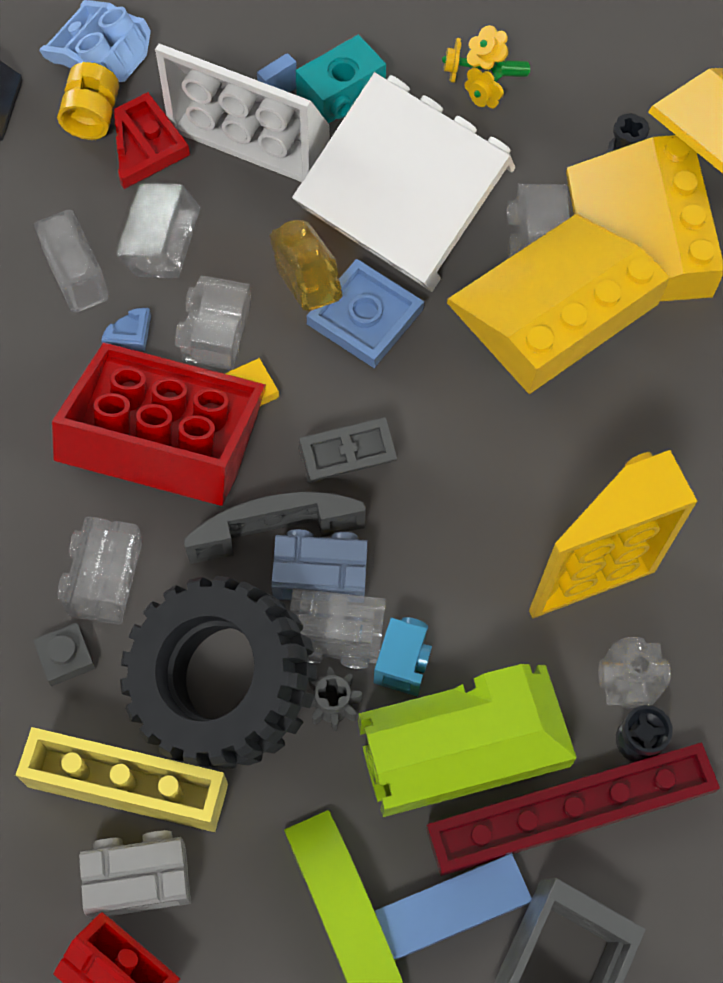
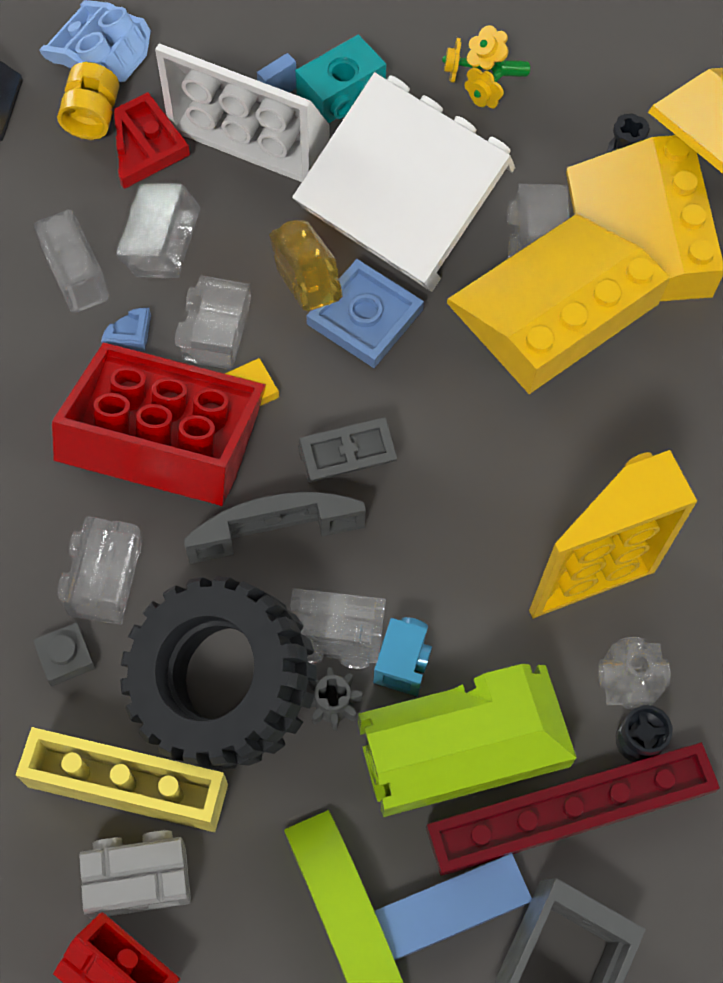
(318, 563): sand blue brick -> none

